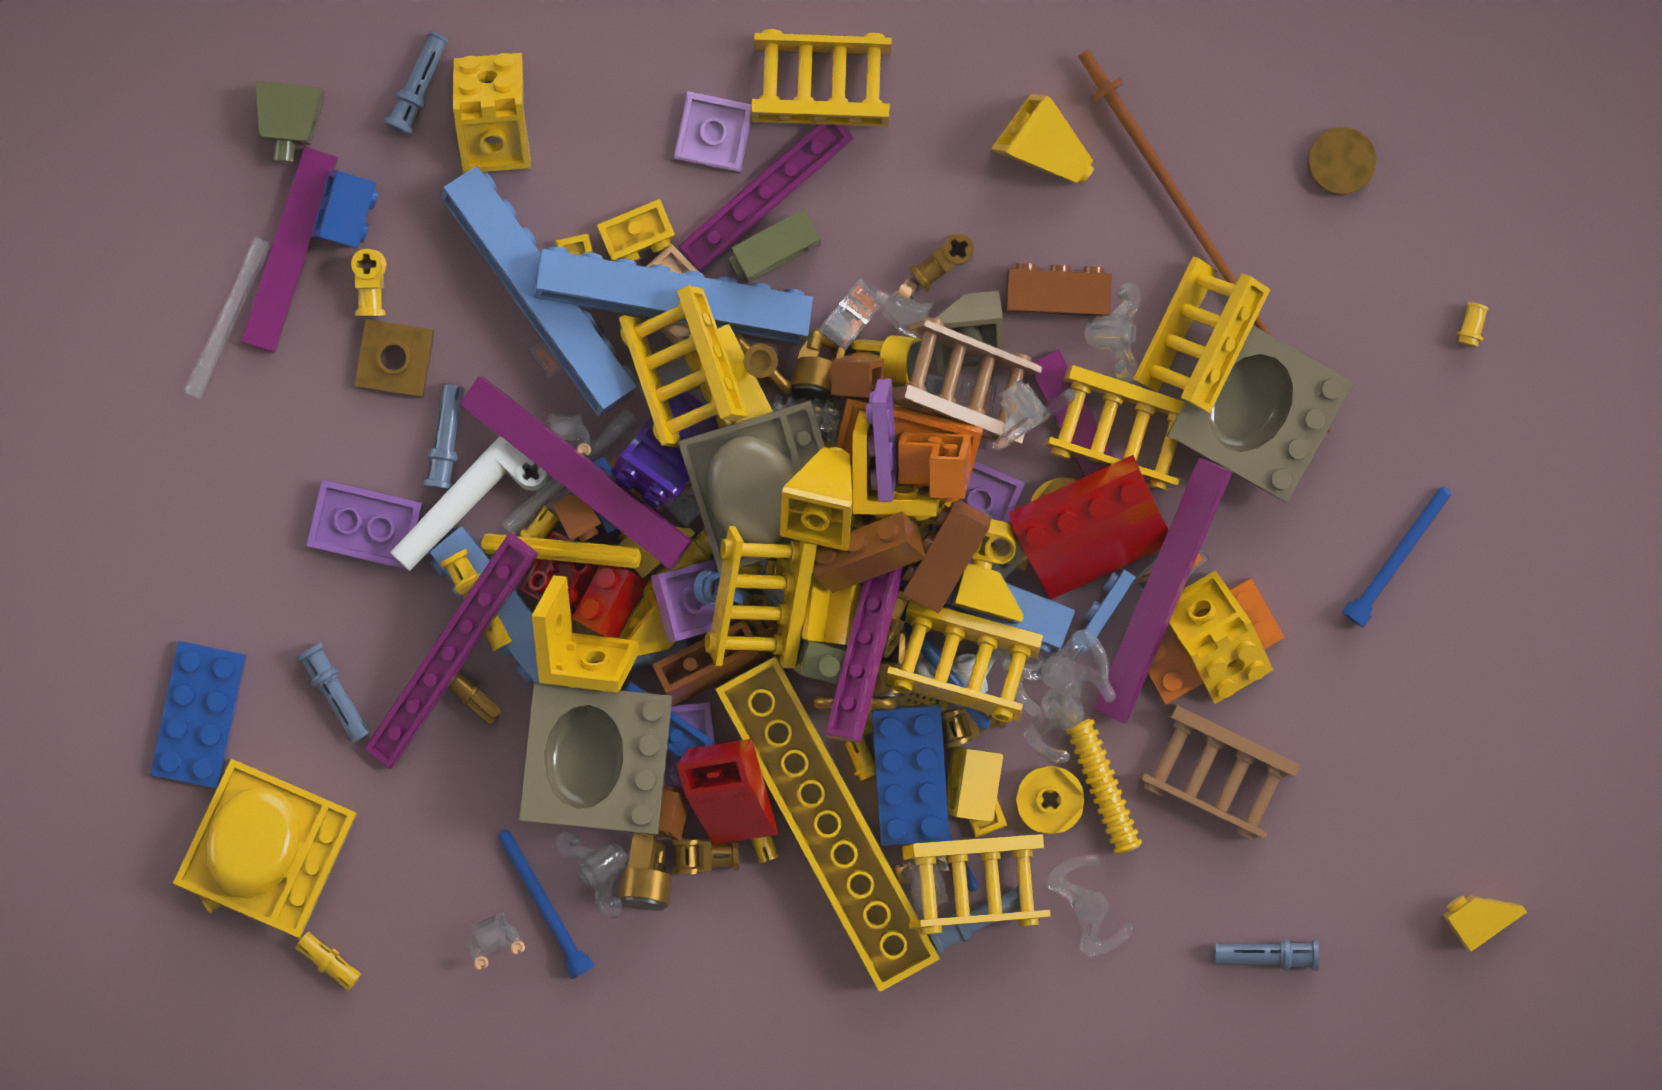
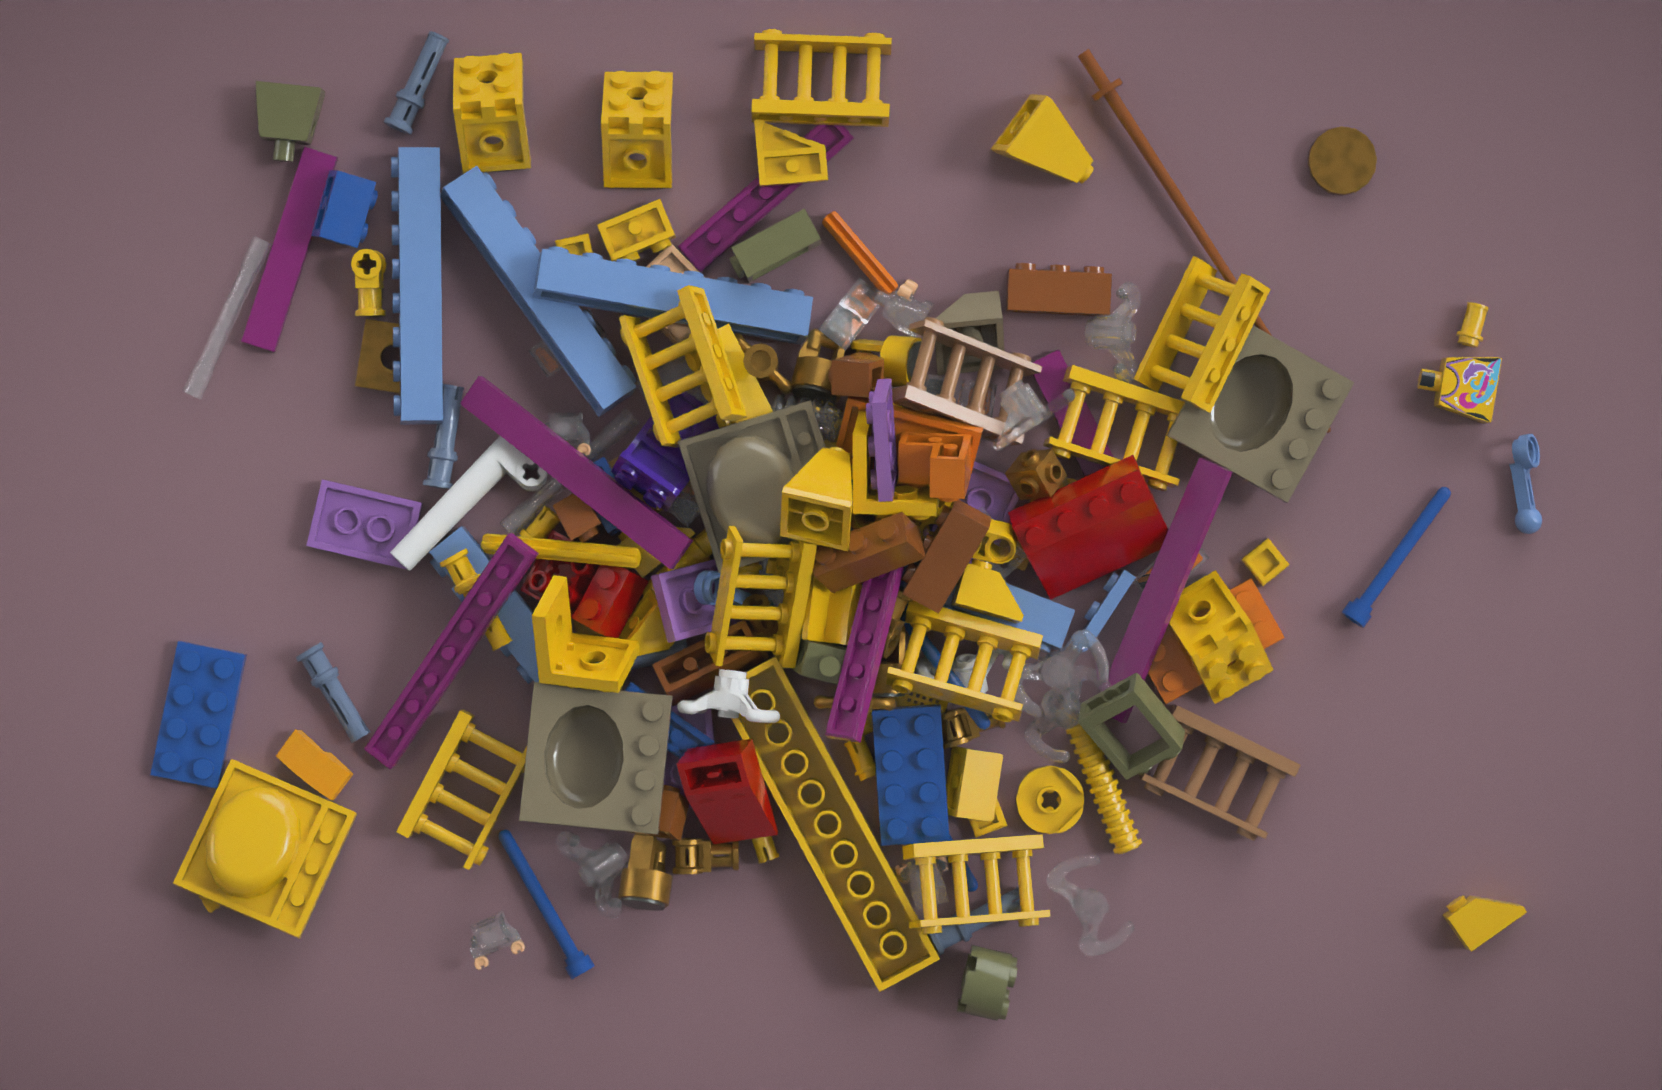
(314, 765): none -> light orange slope
(328, 961): yellow pin -> none
(419, 286): none -> medium blue brick
(433, 791): none -> yellow fence
(475, 699): pearl gold axle -> none
(637, 127): none -> yellow bracket
(713, 132): lavender tile -> none
(730, 699): none -> white piece
(788, 157): none -> yellow wing
(859, 253): none -> orange axle
(941, 261): pearl gold connector -> none
(986, 983): none -> olive brick
(1036, 474): none -> pearl gold brick
(1116, 700): none -> olive window
(1265, 562): none -> yellow tile
(1283, 954): sand blue pin -> none
(1464, 386): none -> torso
(1526, 456): none -> medium blue piece

